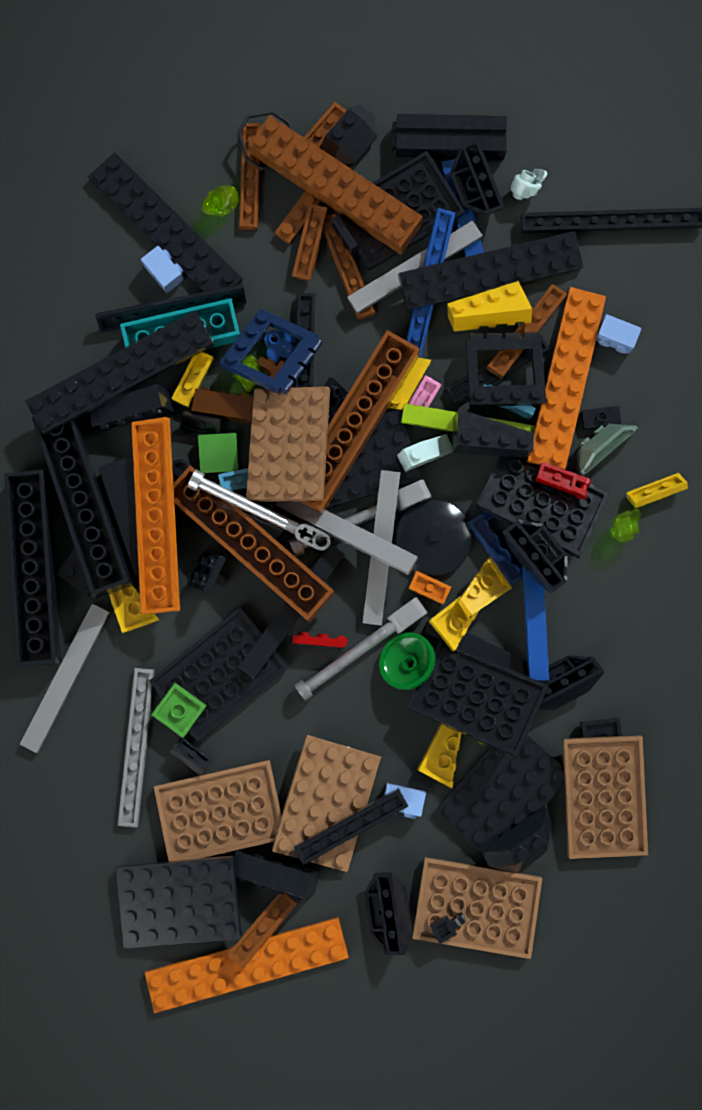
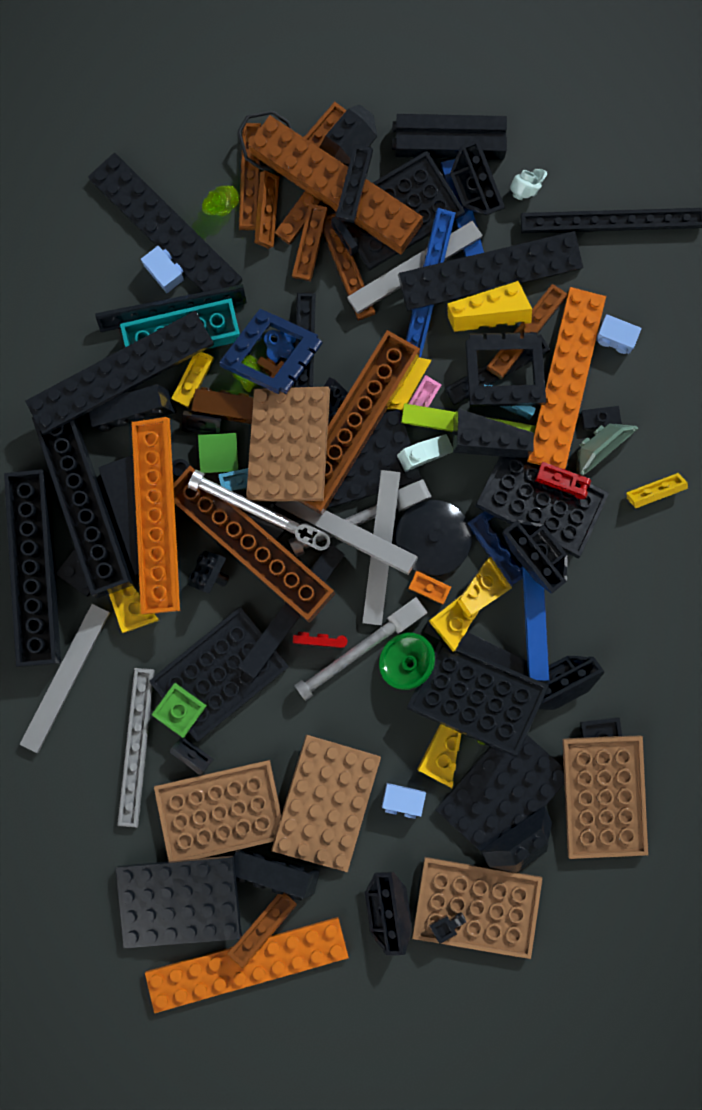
(266, 209): none -> dark orange plate
(350, 826): black tile -> none
(354, 183): none -> black plate
(625, 526): clear neon green head -> none

